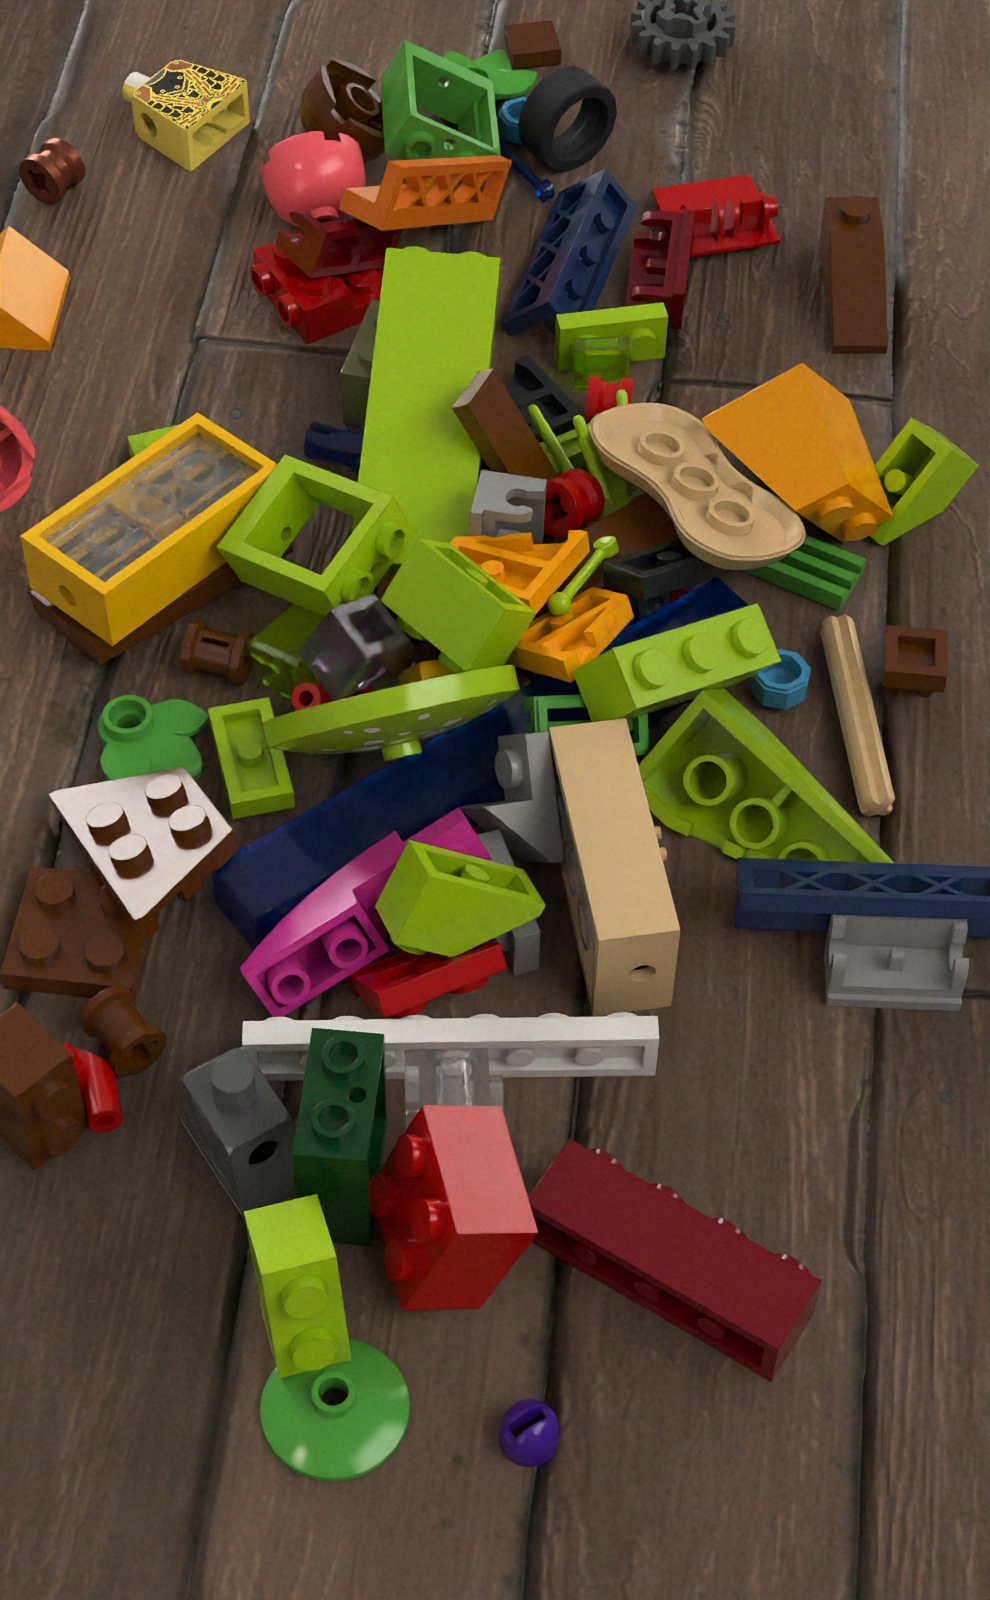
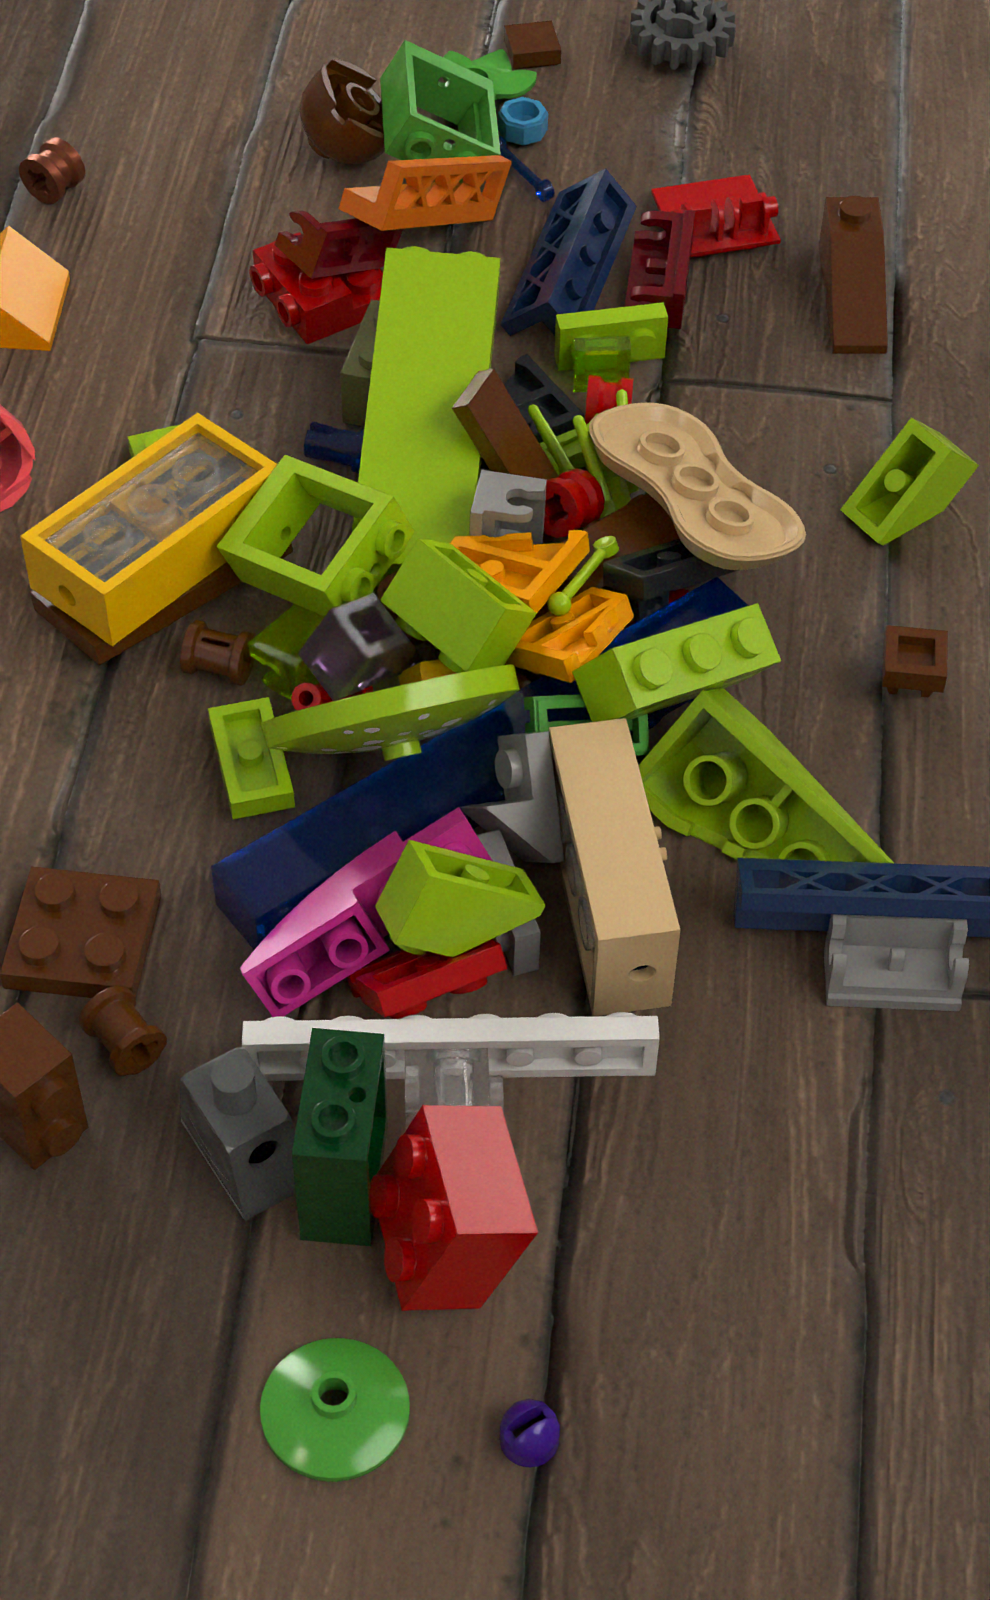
(98, 1090): red arm -> none
(147, 839): wing -> none
(154, 739): bright green plate -> none
(187, 110): light yellow torso -> none
(298, 1285): lime brick -> none
(311, 175): coral cylinder -> none
(550, 102): black tyre -> none
(673, 1258): dark red brick -> none
(782, 683): dark azure tile -> none
(808, 450): light orange slope -> none
(820, 560): bright green tile -> none
(857, 716): tan axle -> none

